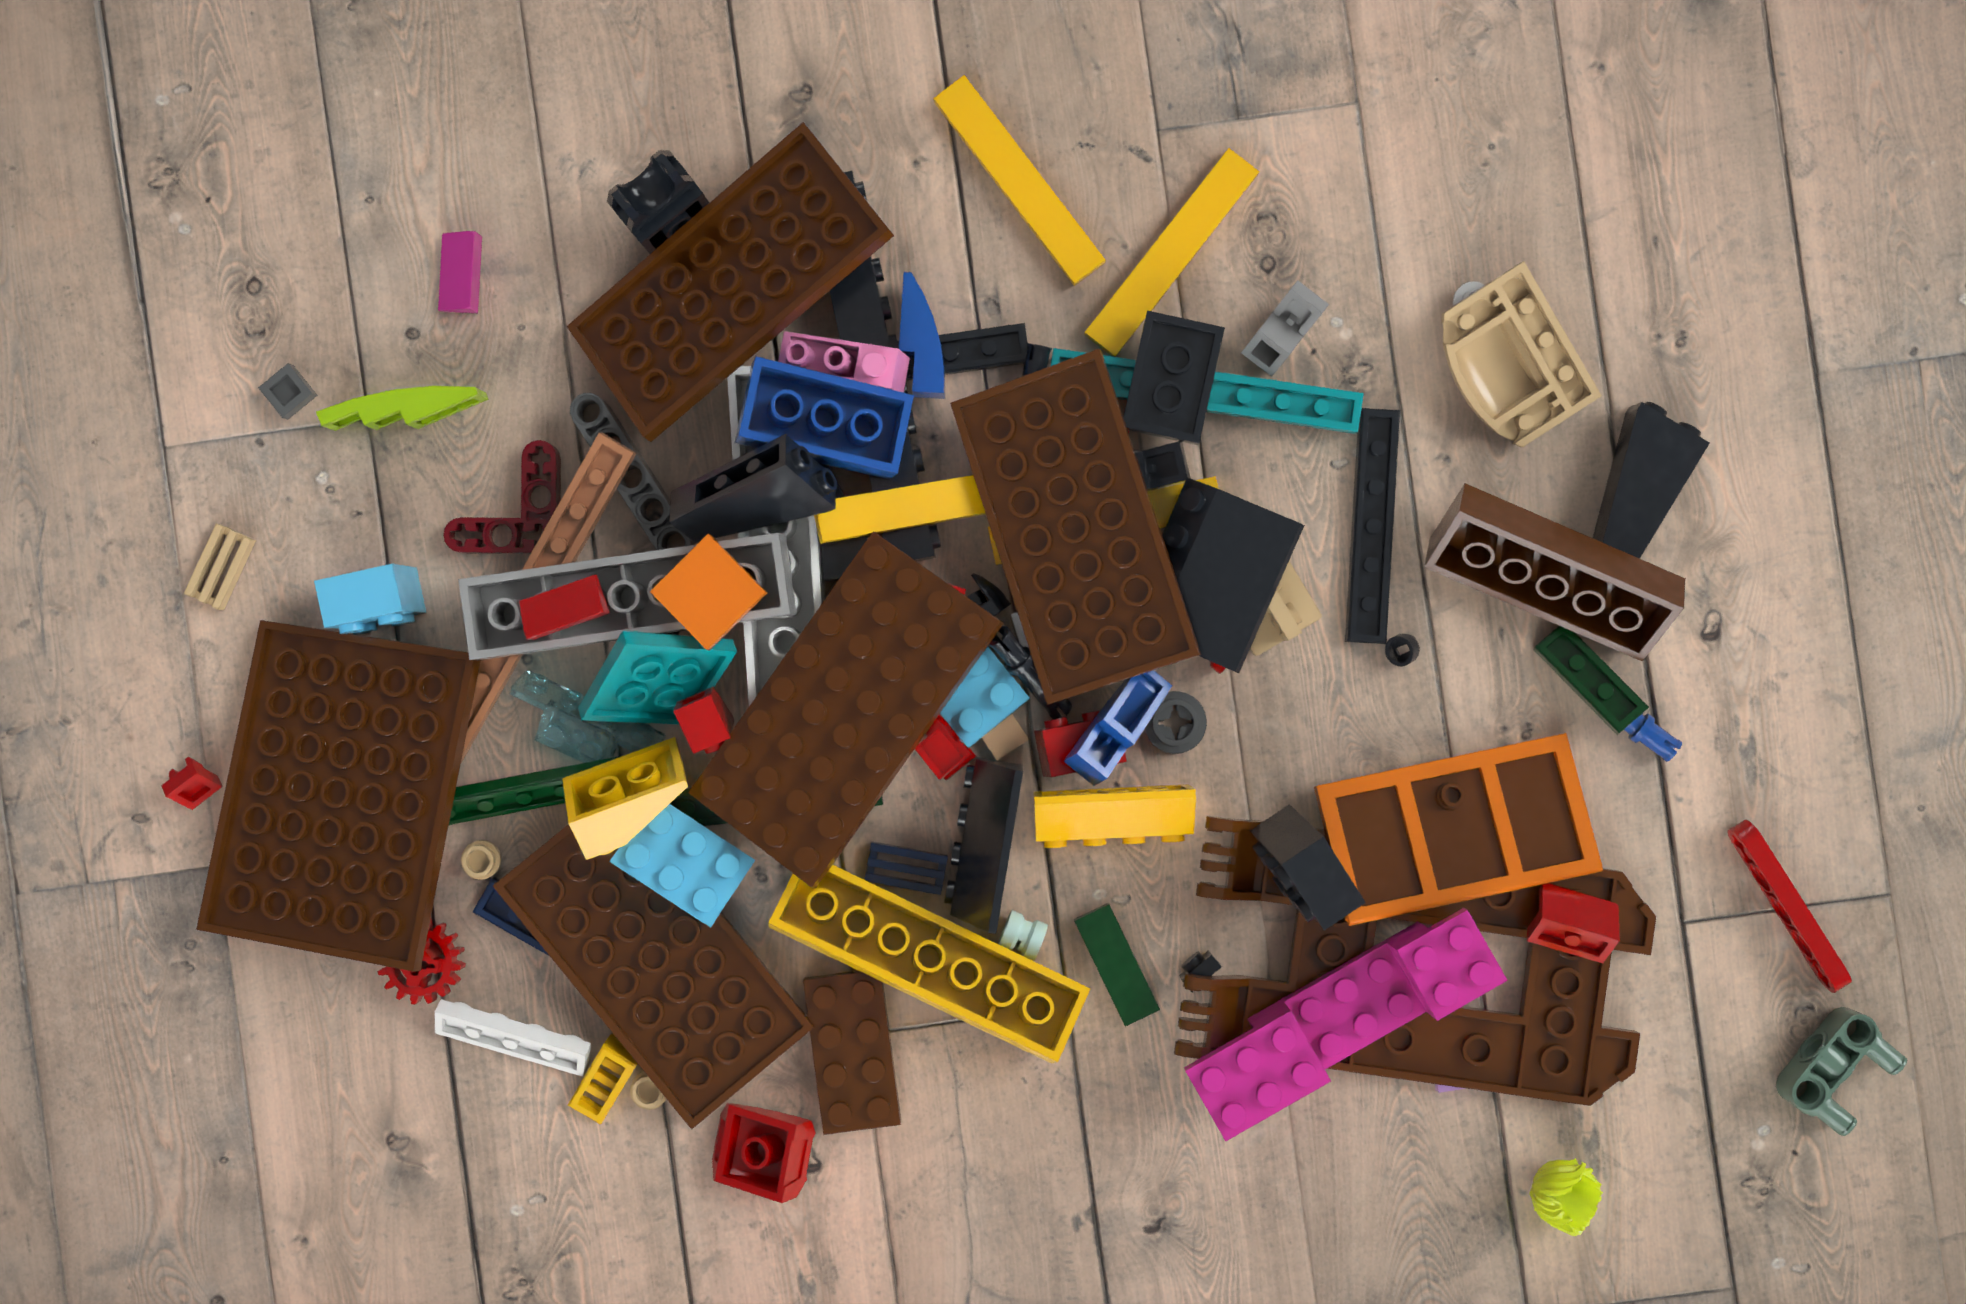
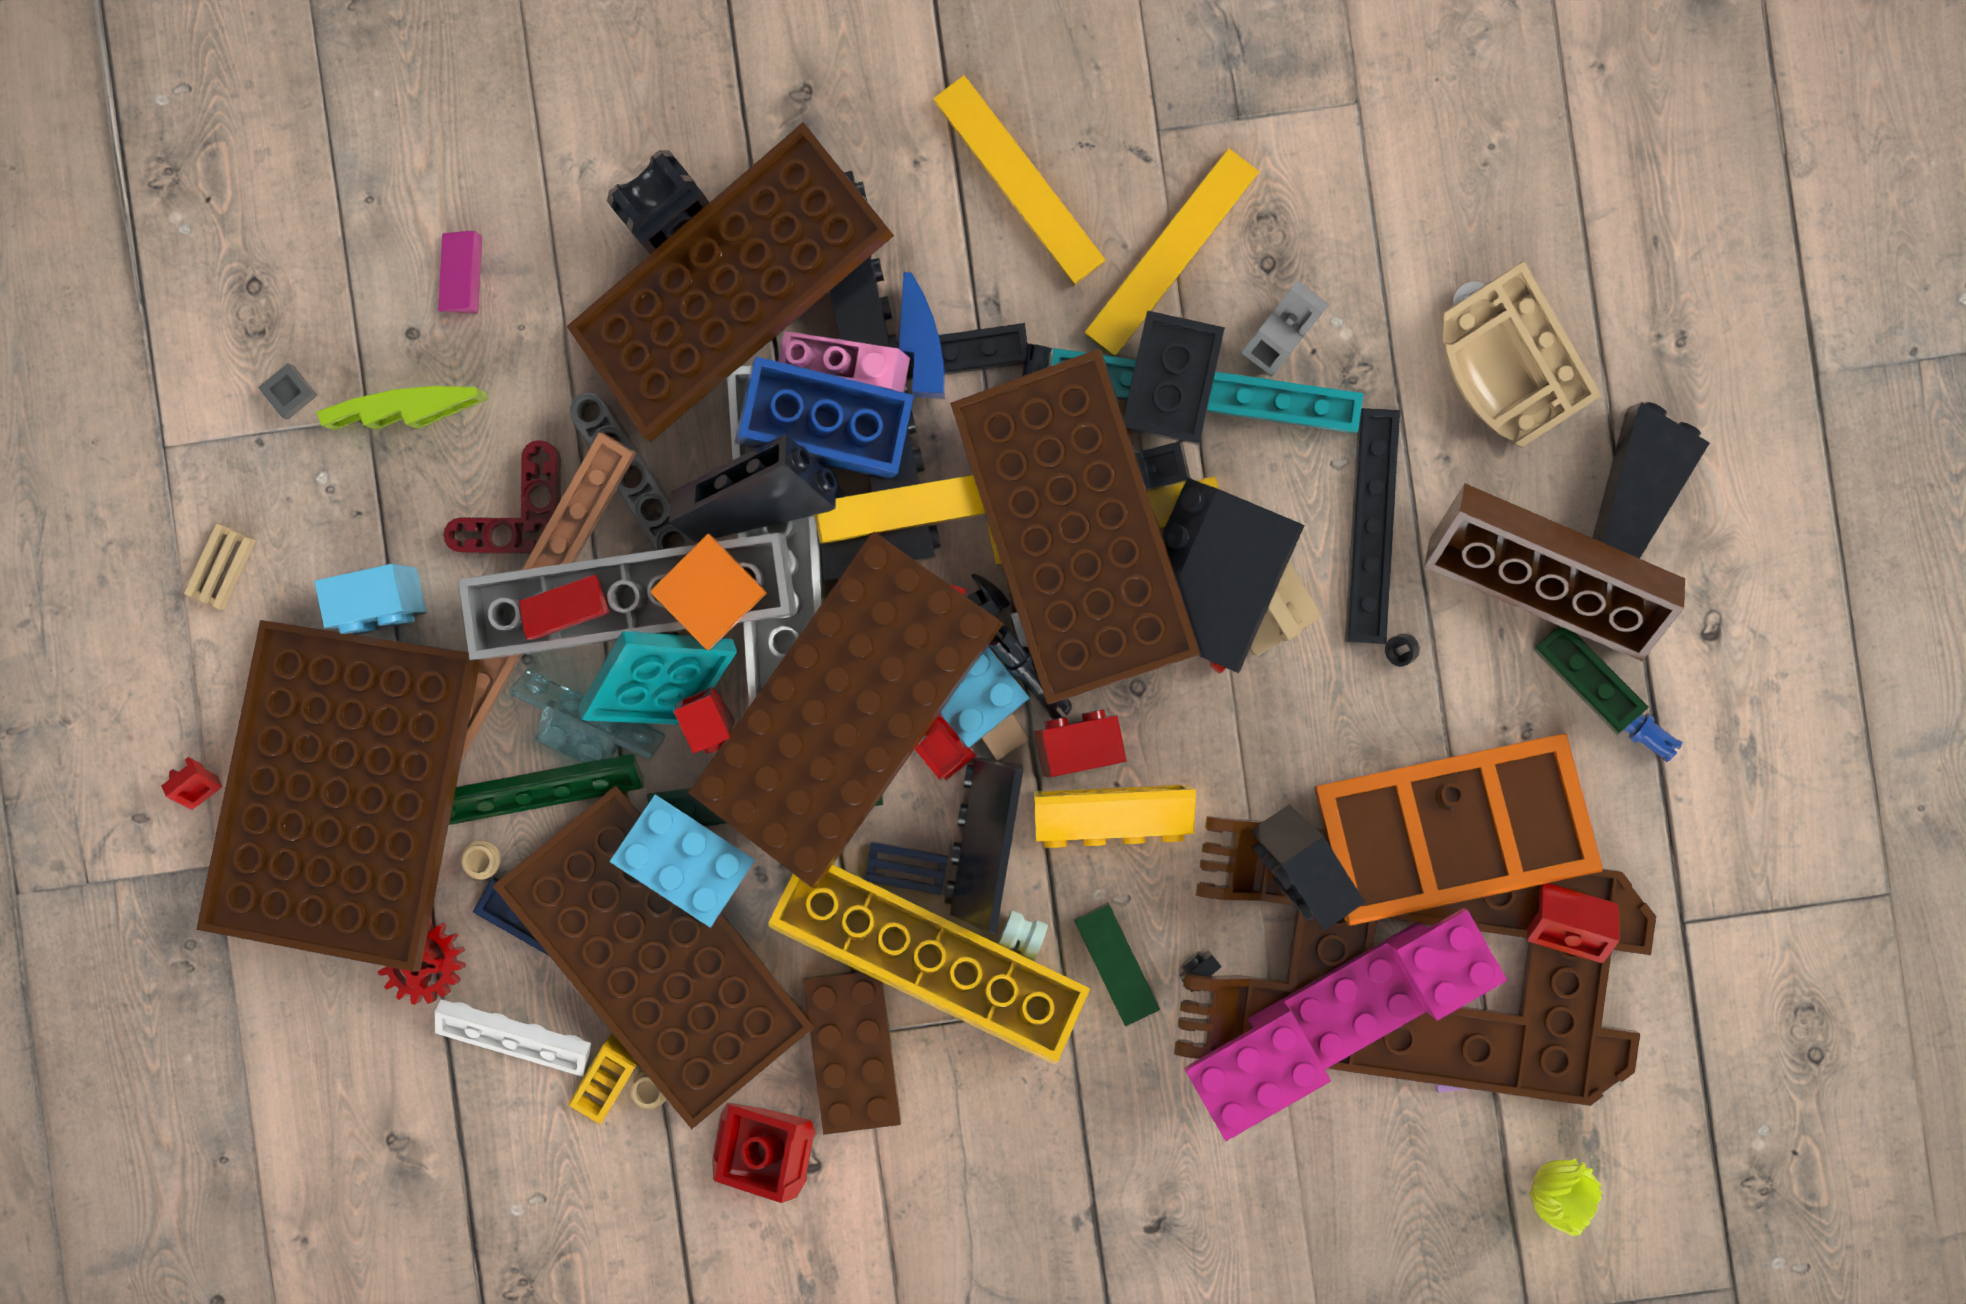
(622, 796): yellow slope -> none
(1117, 726): blue slope -> none
(1189, 734): dark grey gear -> none
(1789, 906): red beam -> none
(1829, 1060): sand green piece -> none

